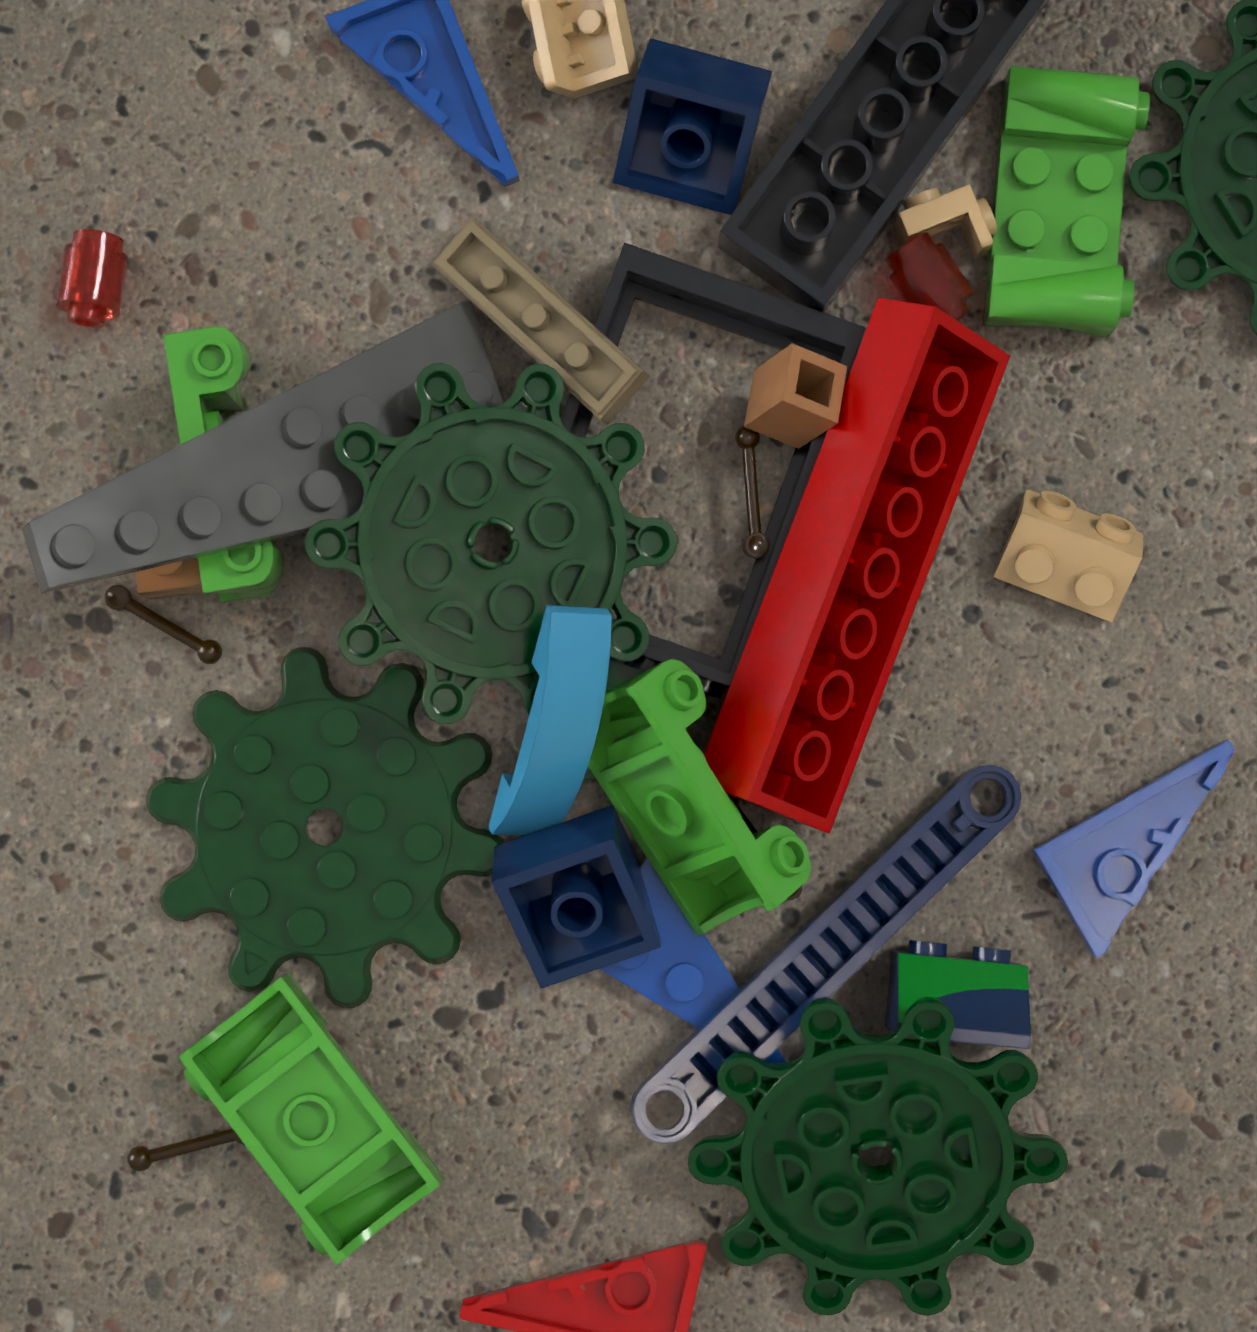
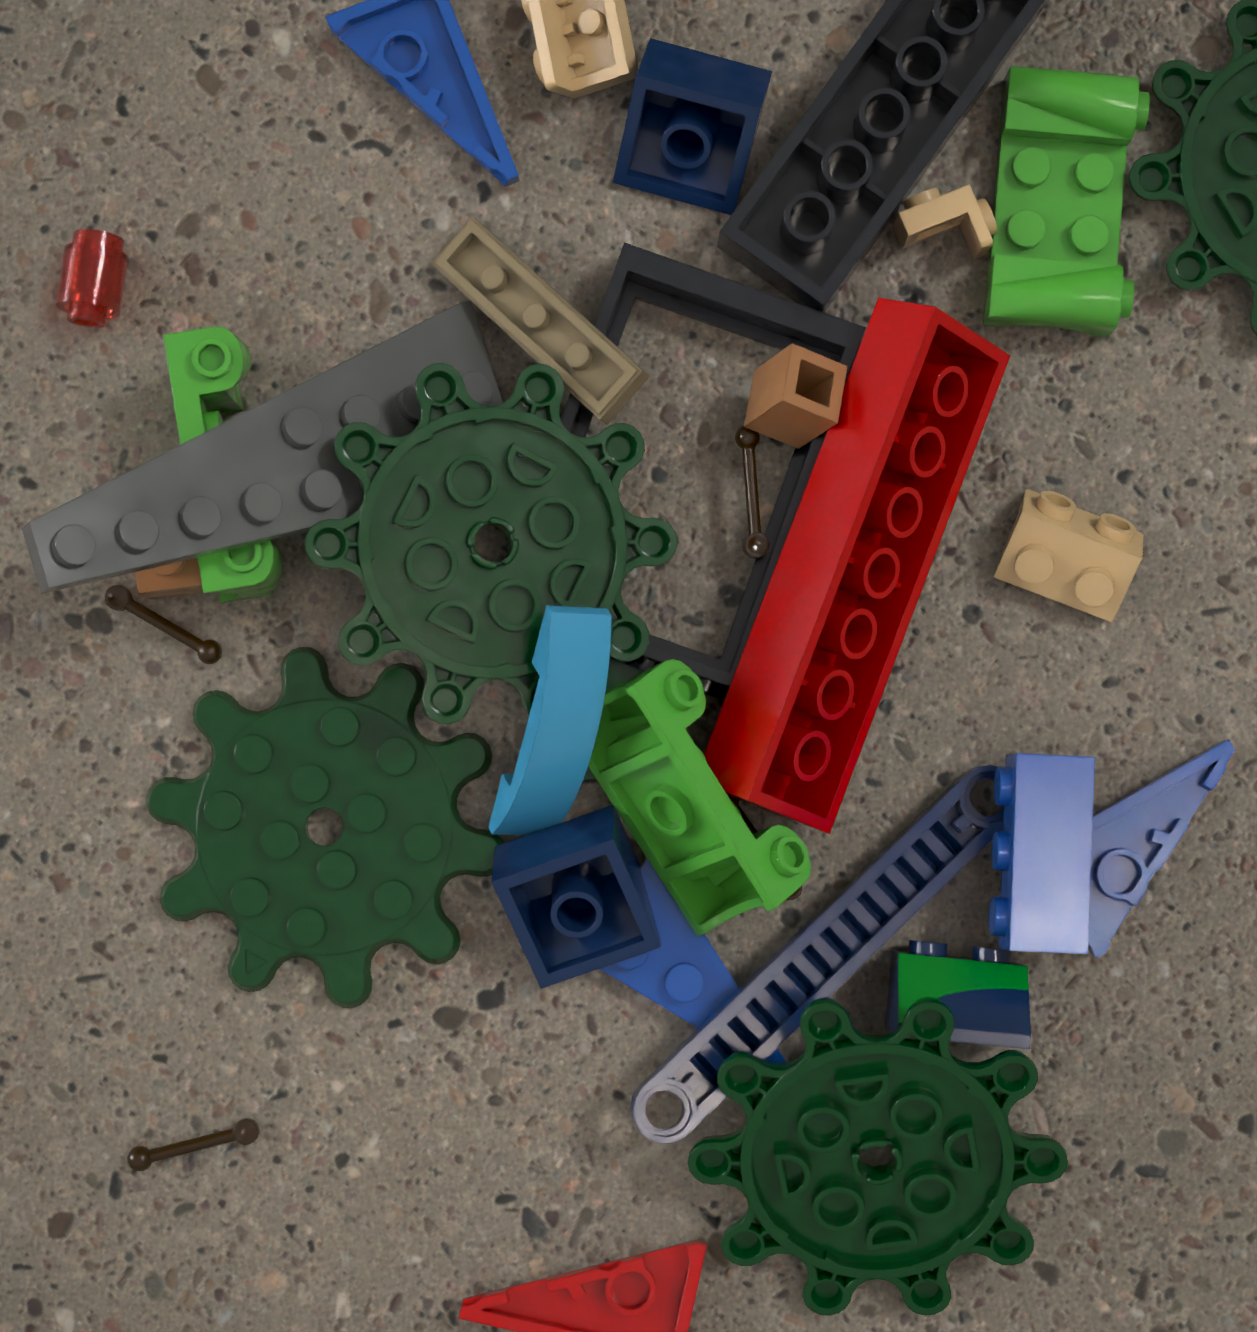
(310, 1119): bright green piece -> none
(929, 276): clear red brick -> none
(1043, 853): none -> brick

